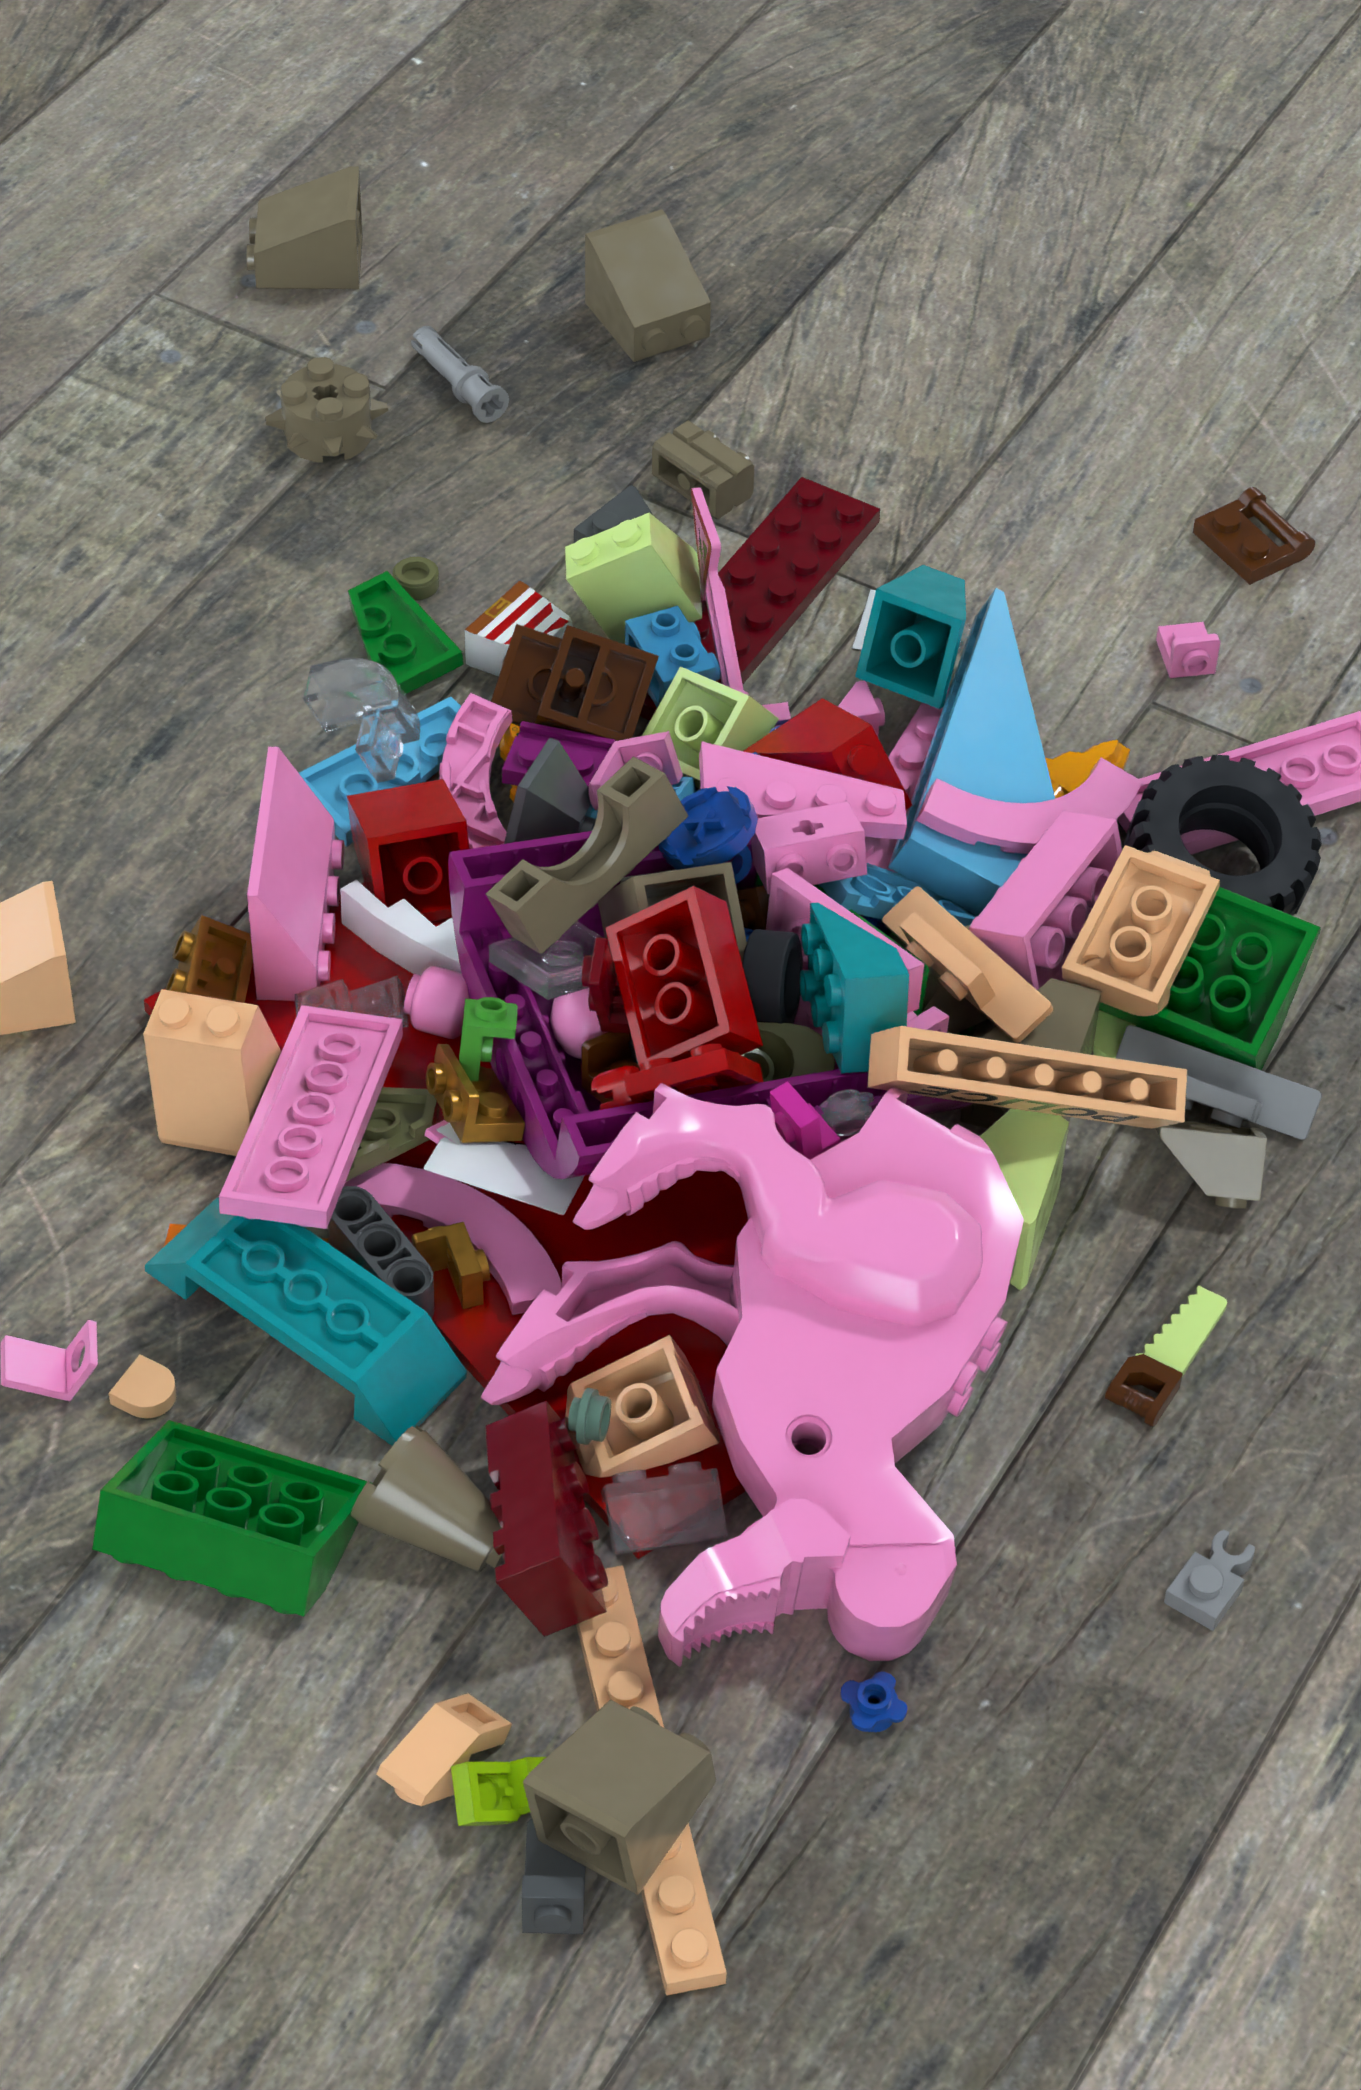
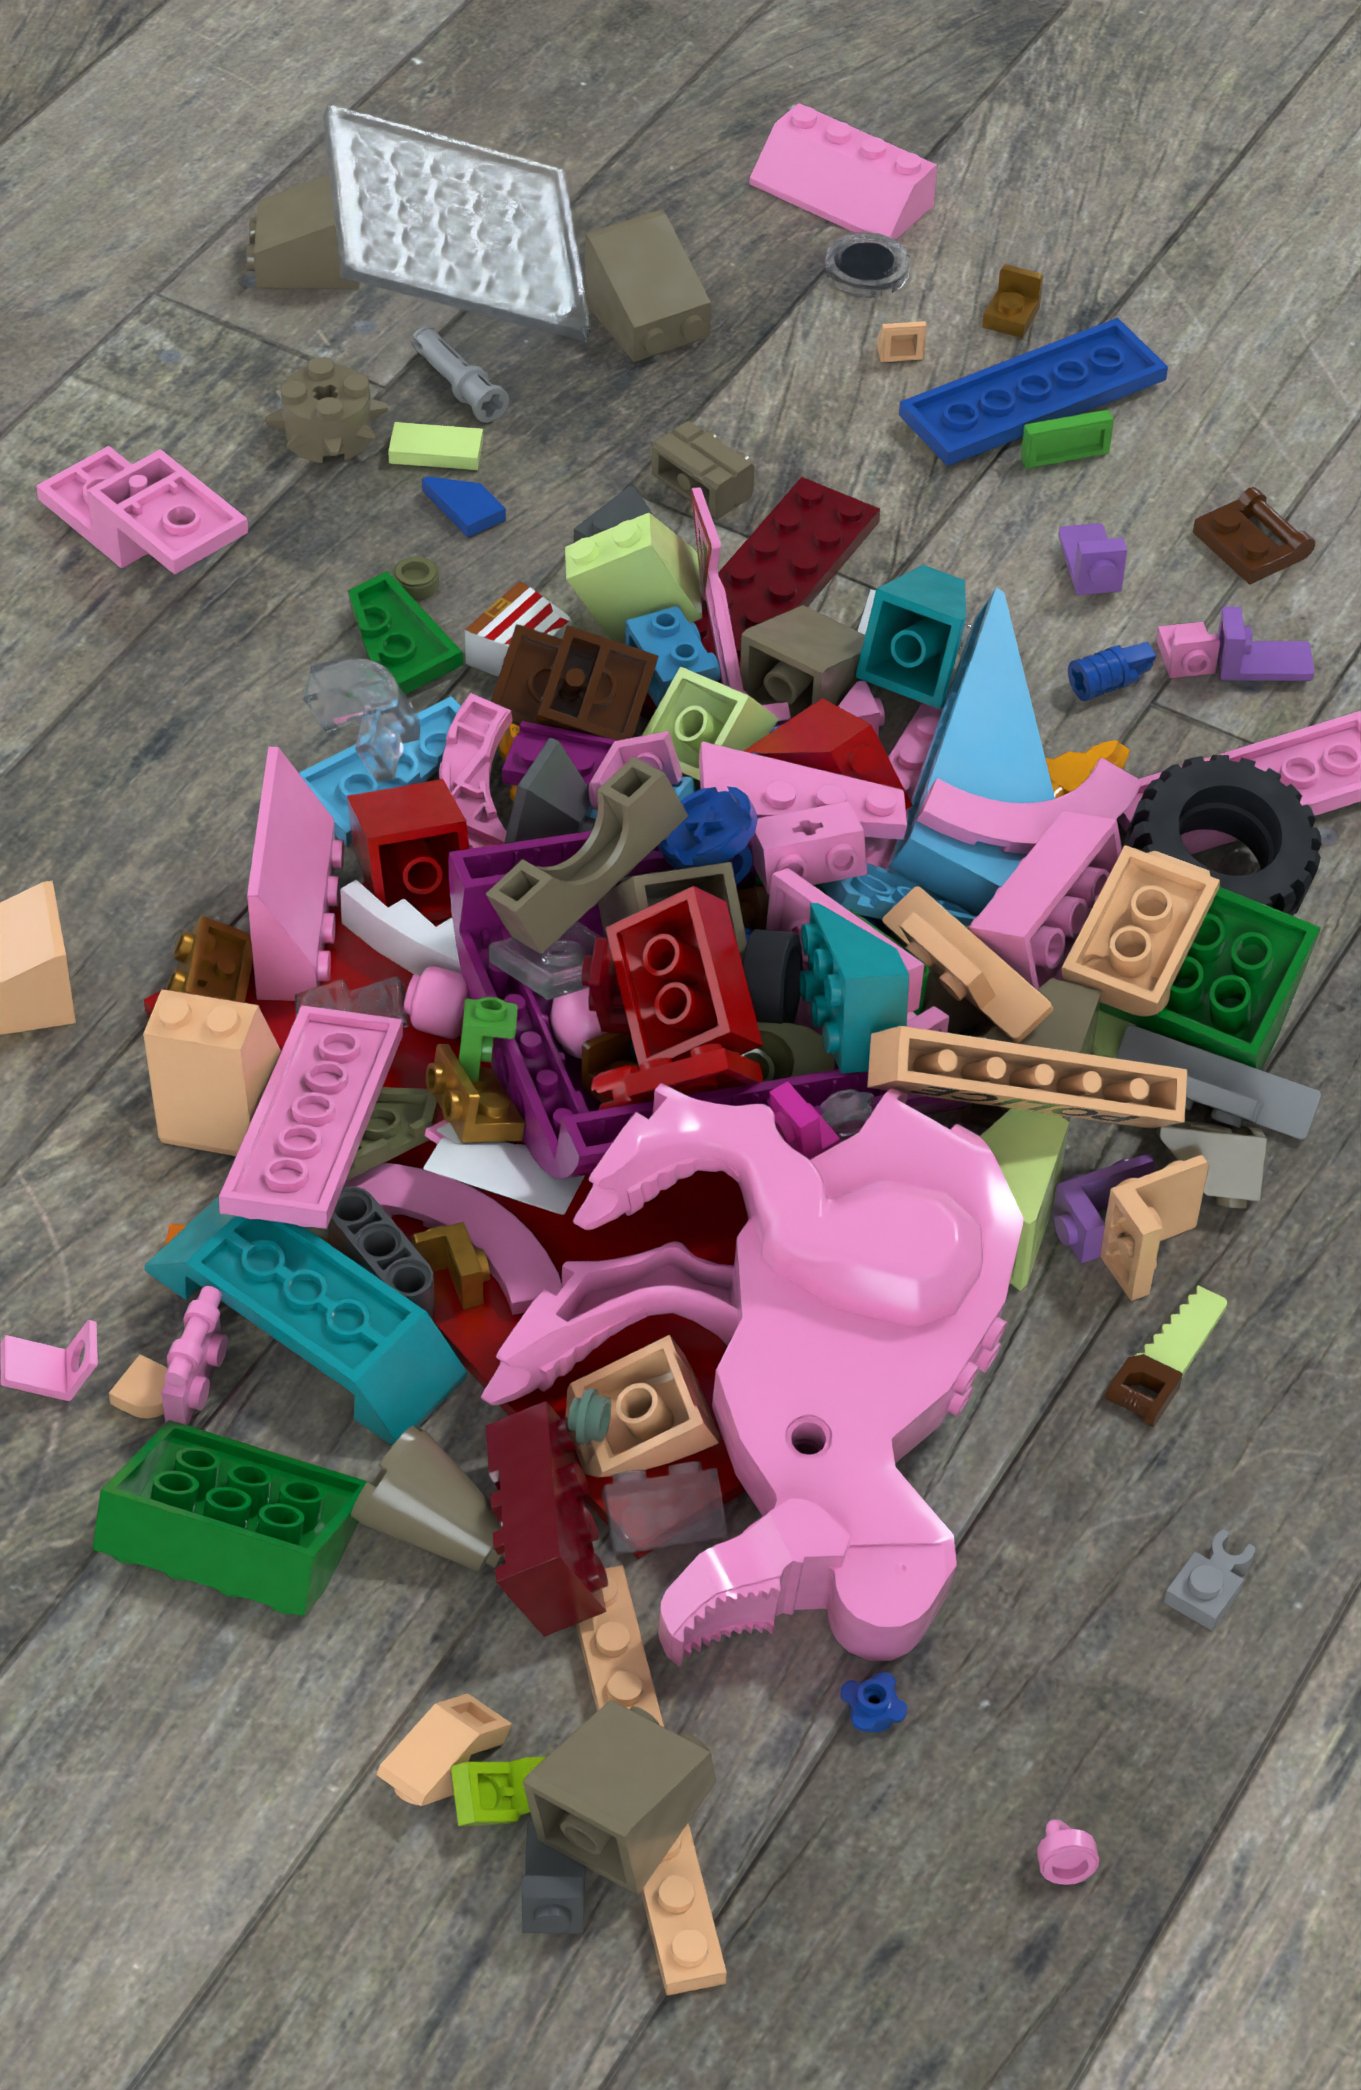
(142, 509): none -> bright pink bracket
(194, 1357): none -> bright pink plate
(435, 446): none -> yellowish green tile
(454, 223): none -> clear tile
(465, 504): none -> blue tile
(800, 659): none -> dark tan slope
(844, 174): none -> bright pink slope
(867, 264): none -> tile
(901, 341): none -> light nougat slope
(1014, 301): none -> pearl gold bracket
(1032, 388): none -> blue plate
(1067, 438): none -> bright green tile
(1067, 1854): none -> bright pink tile
(1083, 1195): none -> medium lavender bracket
(1093, 559): none -> medium lavender bracket
(1109, 670): none -> blue hinge
(1144, 1214): none -> light nougat bracket
(1259, 660): none -> medium lavender bracket

